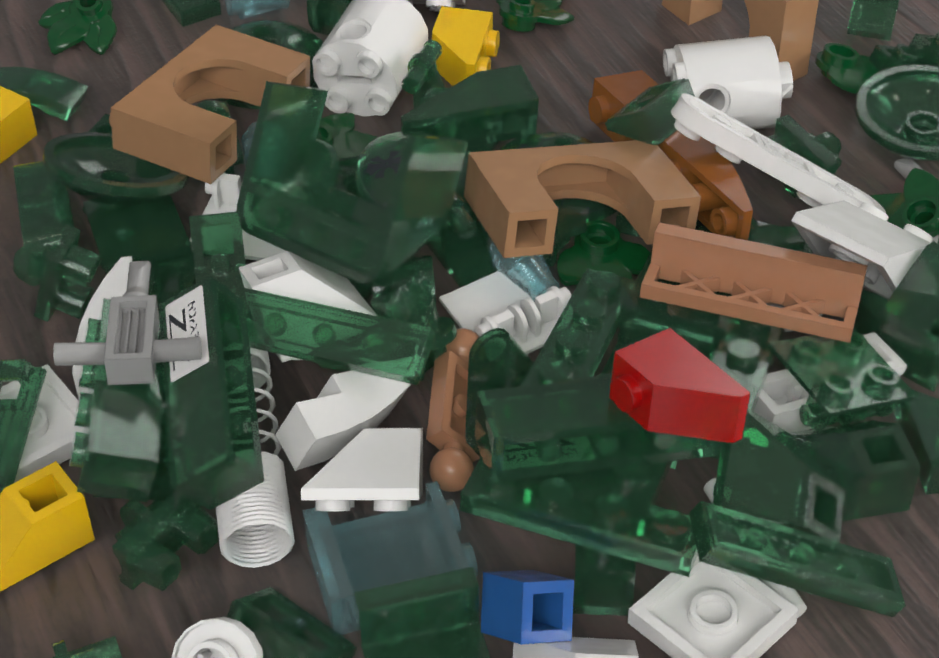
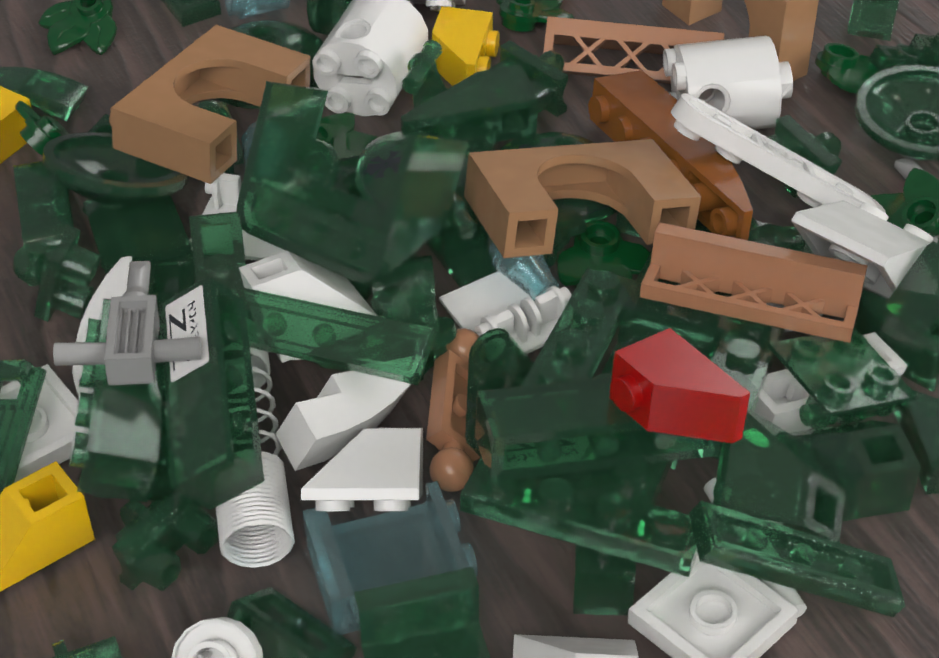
(38, 129): none -> dark green plate
(527, 606): blue brick -> none
(543, 72): none -> clear green hips
(617, 36): none -> nougat fence
(649, 114): clear green slope -> none

